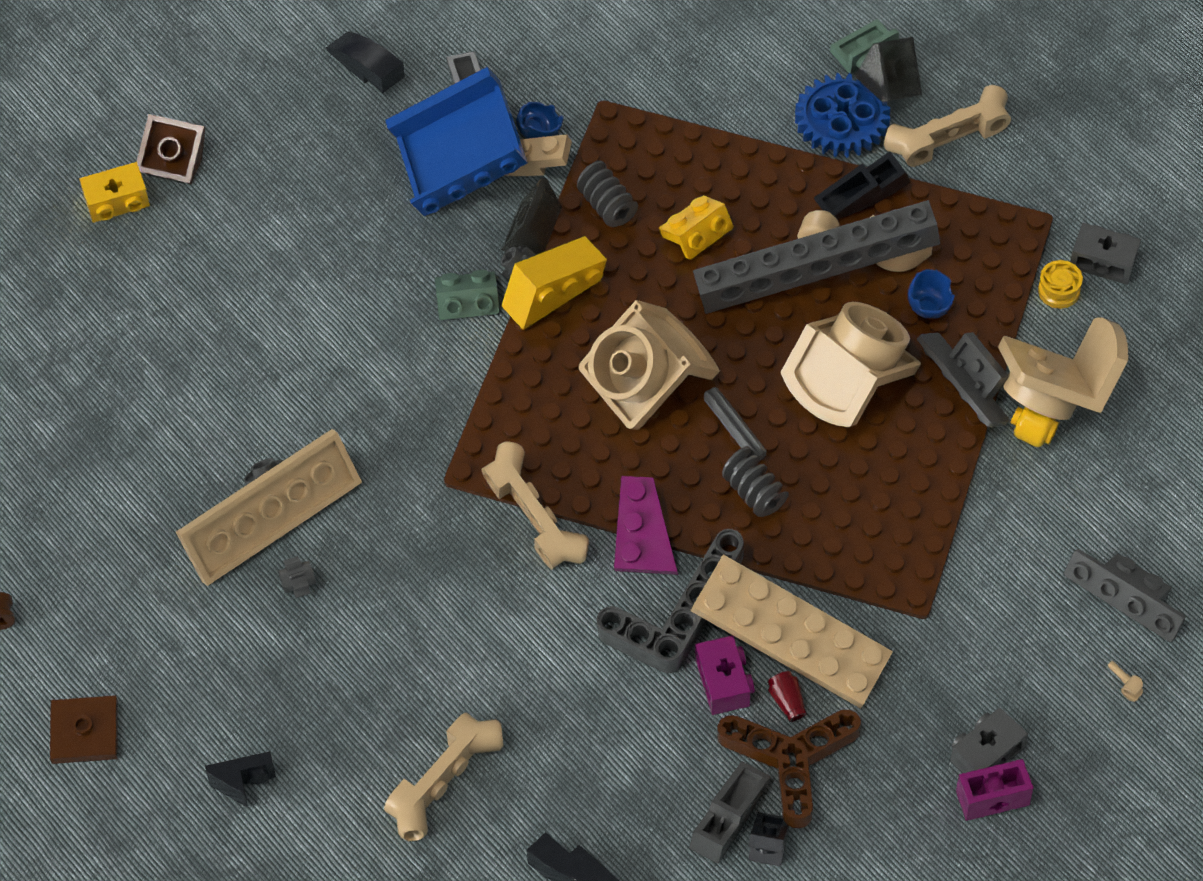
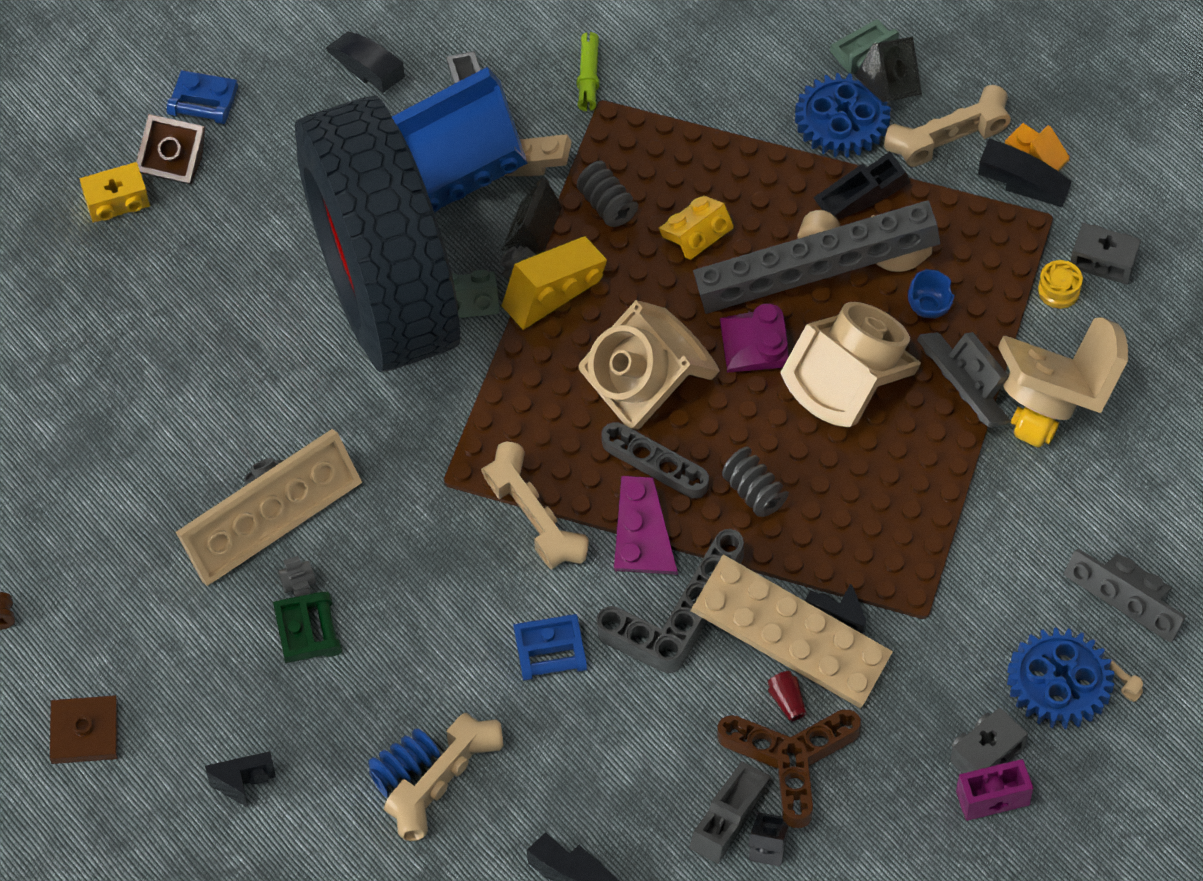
(203, 90): none -> blue plate
(296, 628): none -> dark green plate
(378, 233): none -> black wheel
(402, 760): none -> blue piece
(538, 120): blue hair -> none
(549, 637): none -> blue plate
(588, 80): none -> lime pin
(658, 455): none -> dark grey beam
(713, 661): magenta brick -> none
(733, 422): dark grey axle -> none
(755, 339): none -> magenta slope
(846, 611): none -> black slope
(1023, 173): none -> black slope
(1041, 145): none -> light orange slope
(1084, 665): none -> blue gear

